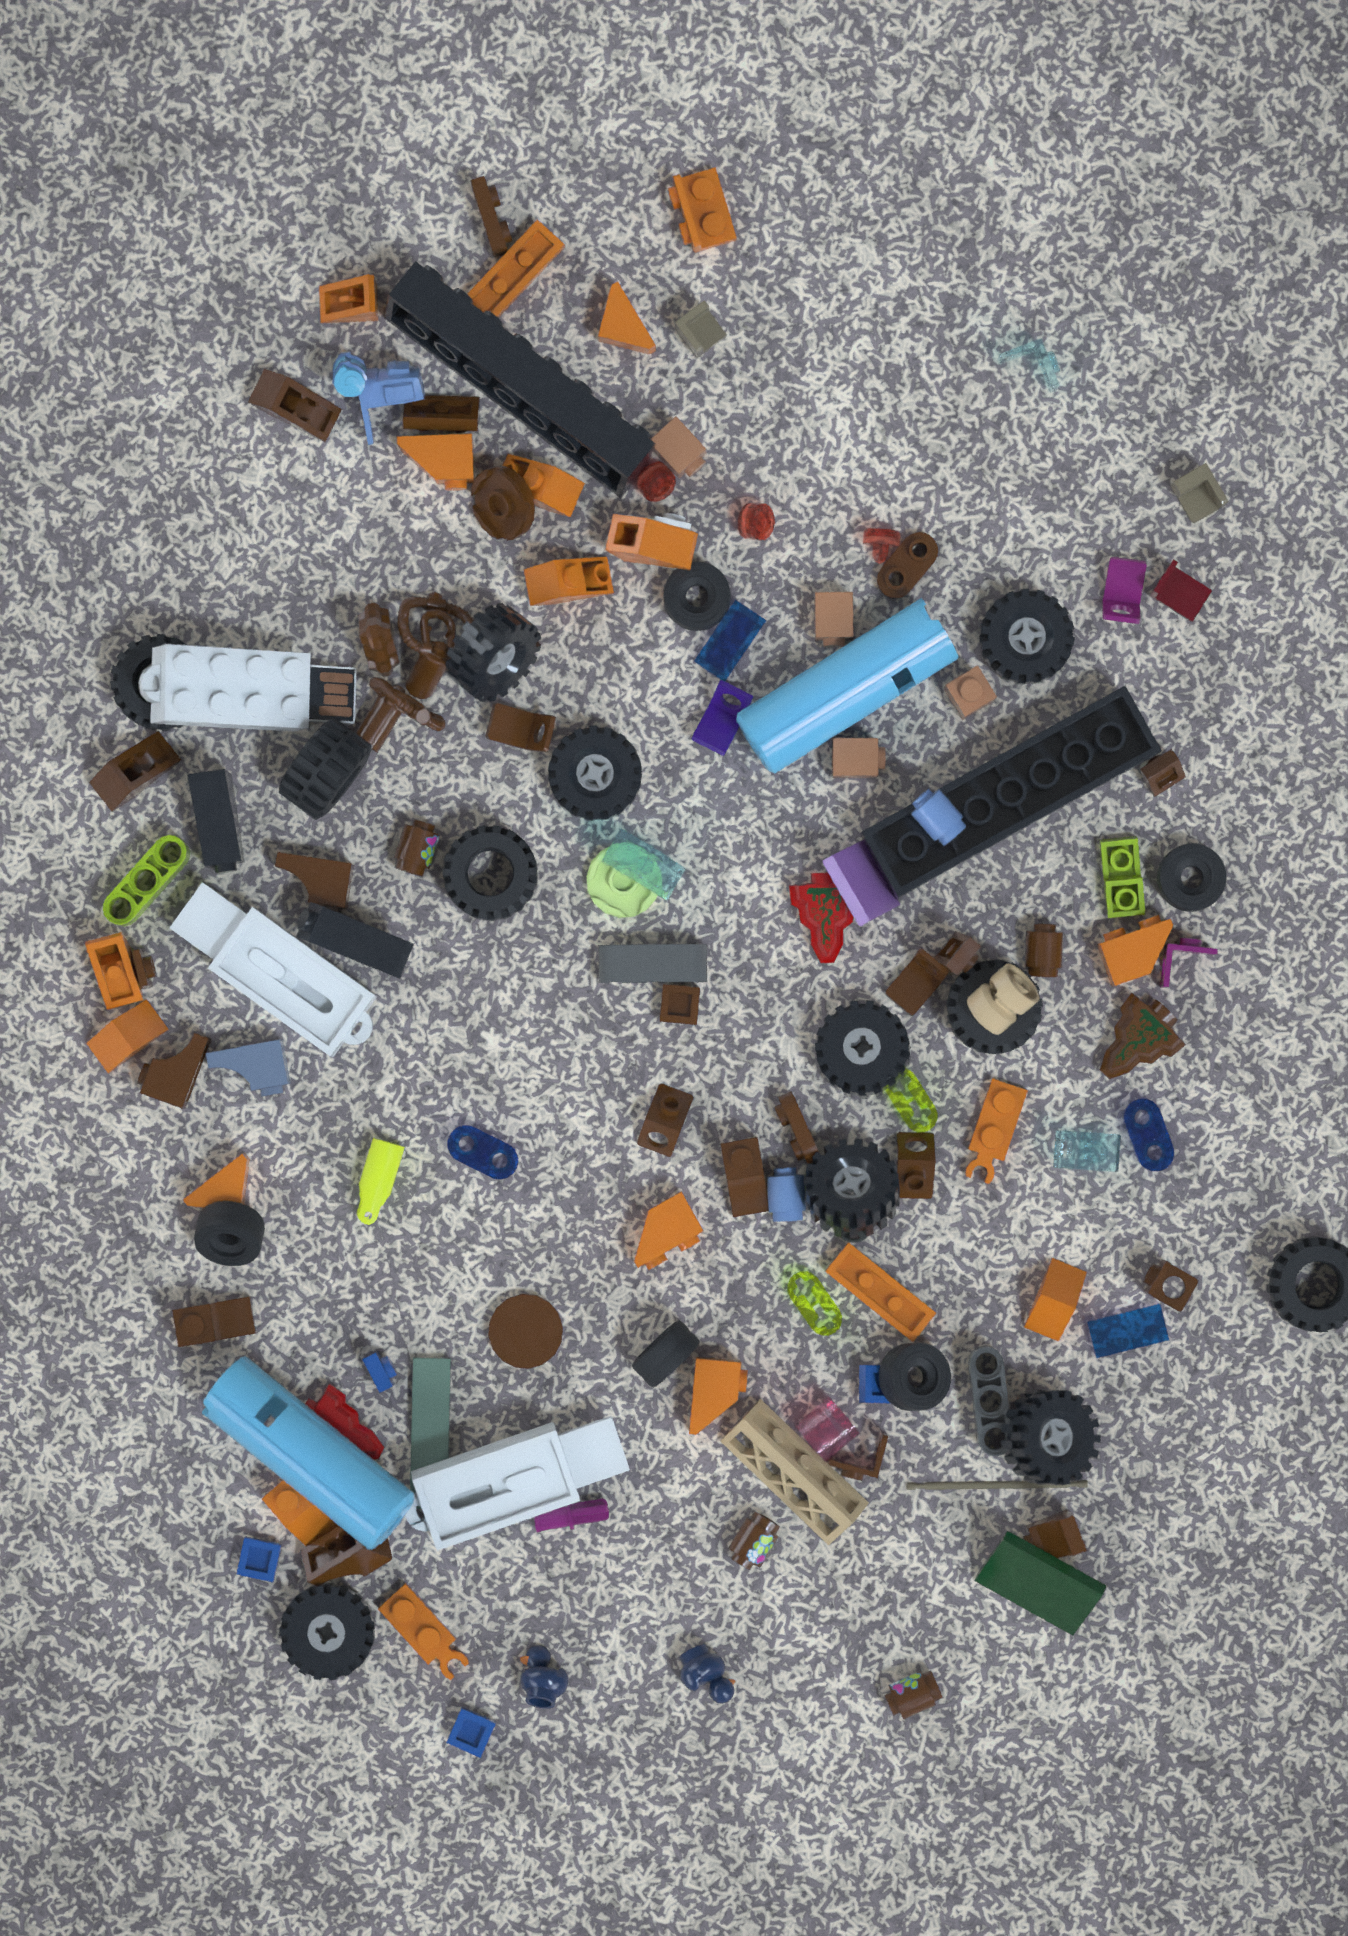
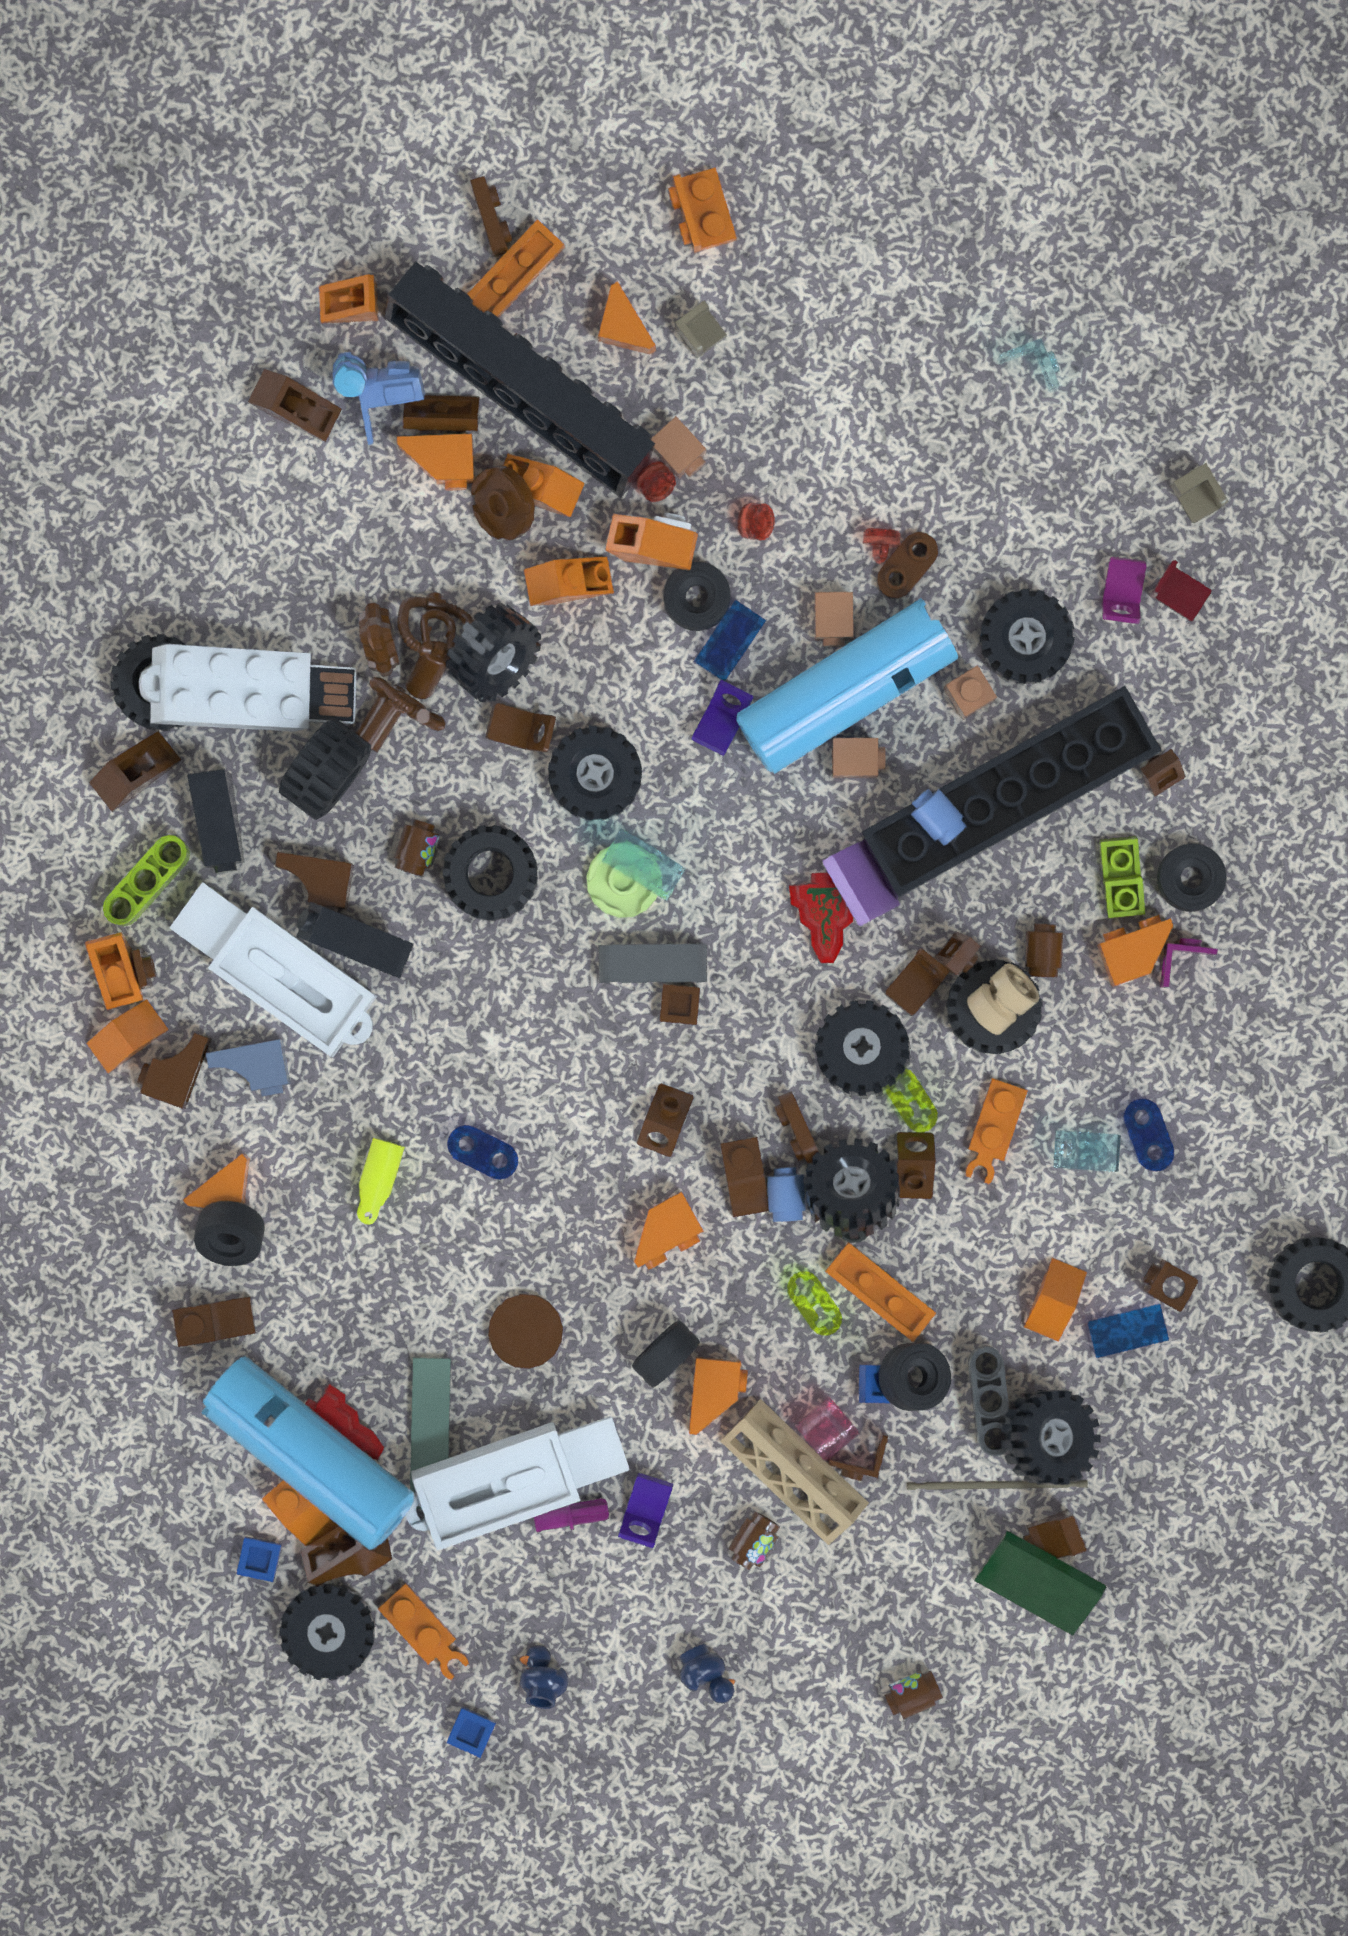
(381, 1370): blue plate -> none
(645, 1509): none -> dark purple bracket
(1140, 1037): reddish brown rock -> none

